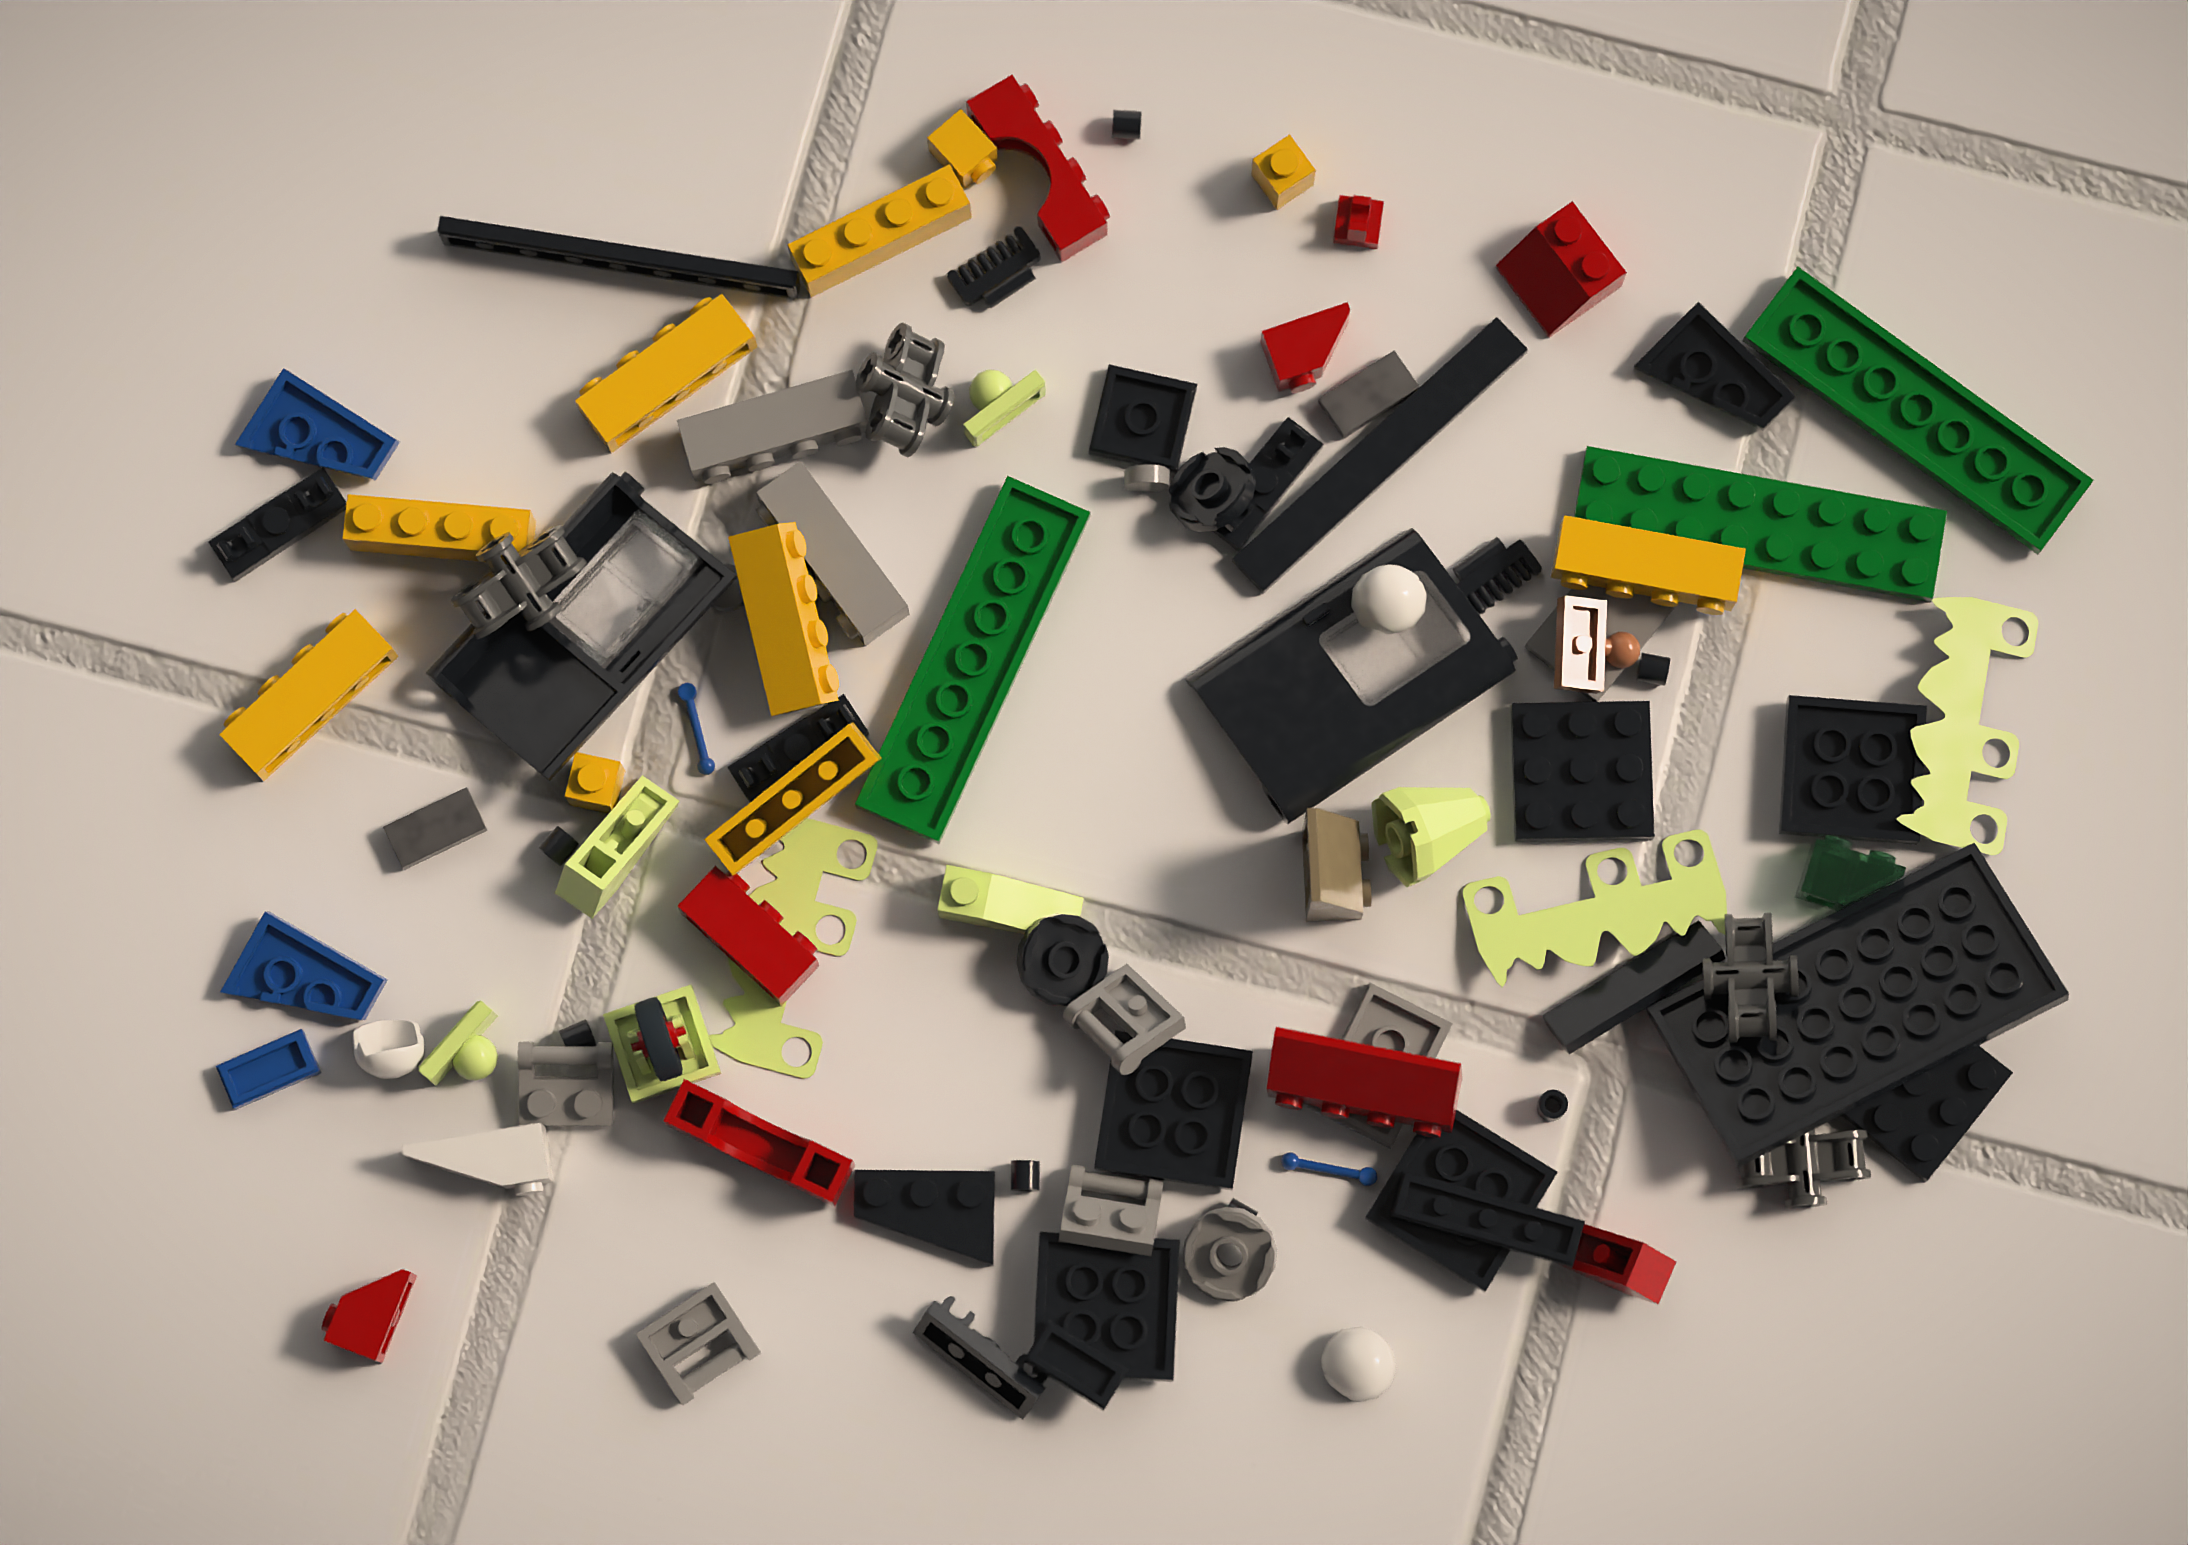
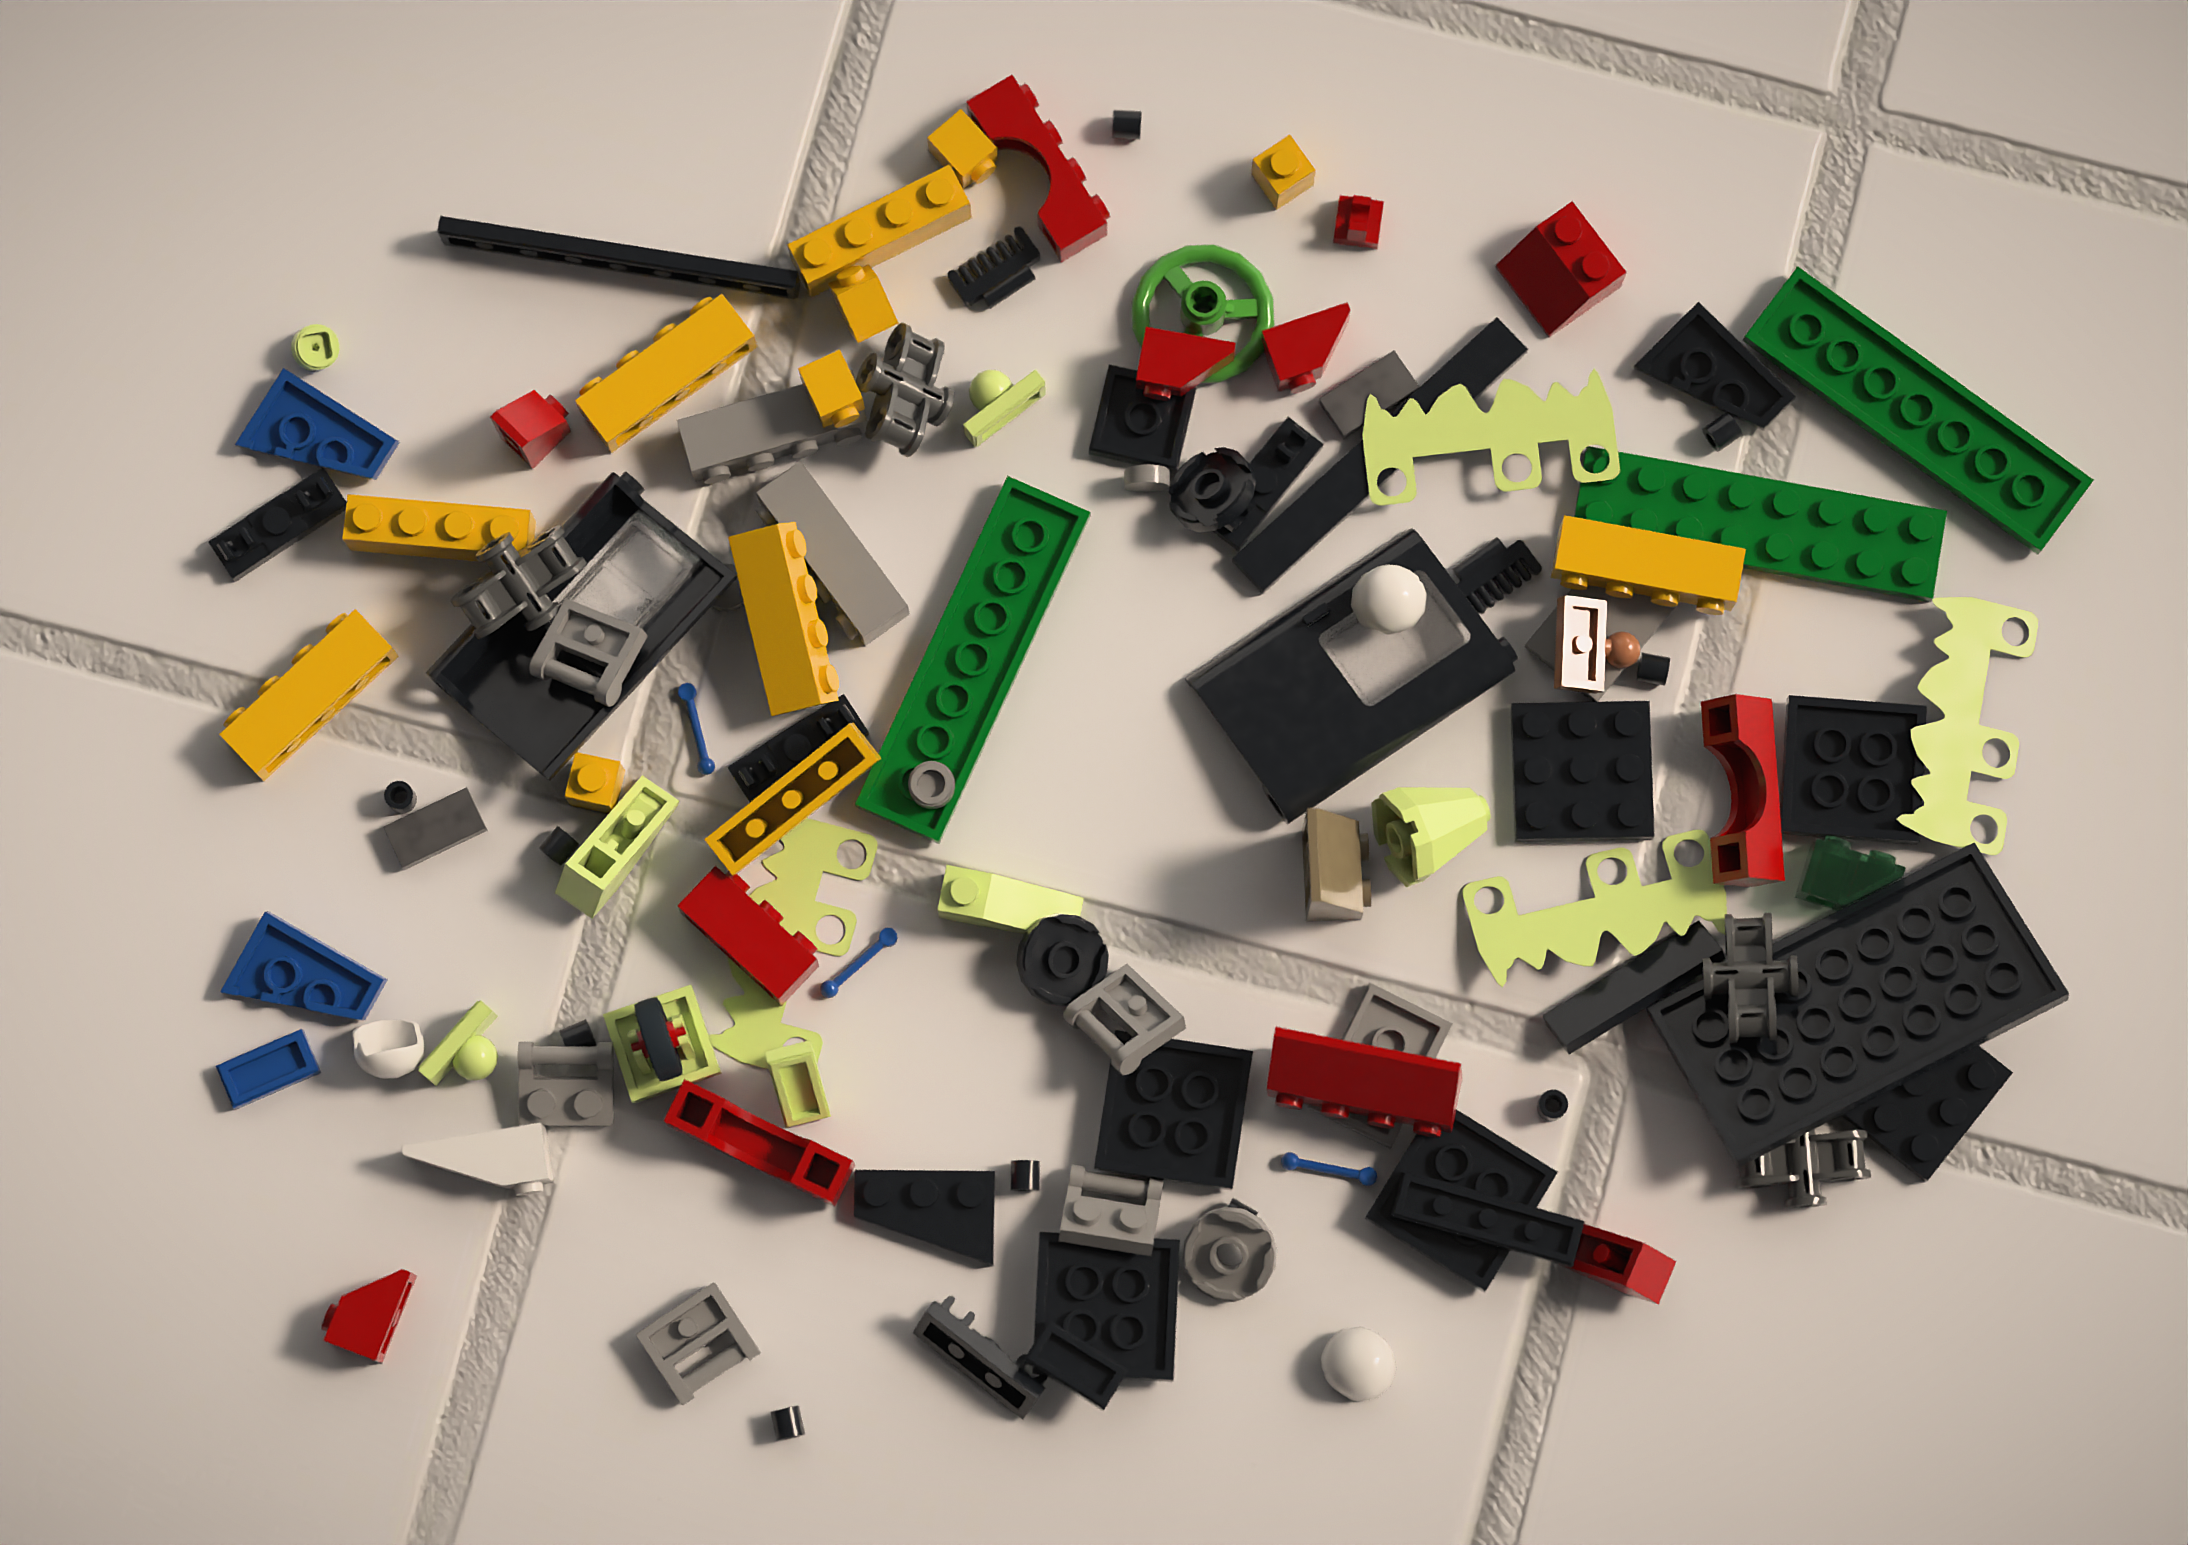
(315, 347): none -> yellowish green tile
(404, 807): none -> black piece
(532, 426): none -> red slope
(594, 638): none -> light grey plate
(787, 1423): none -> black piece
(797, 1084): none -> yellowish green tile
(832, 390): none -> yellow brick
(862, 302): none -> yellow brick
(887, 938): none -> blue hinge
(931, 785): none -> light grey tile
(1178, 362): none -> red slope
(1209, 296): none -> bright green piece
(1510, 427): none -> yellowish green piece
(1722, 432): none -> black piece
(1743, 740): none -> red arch

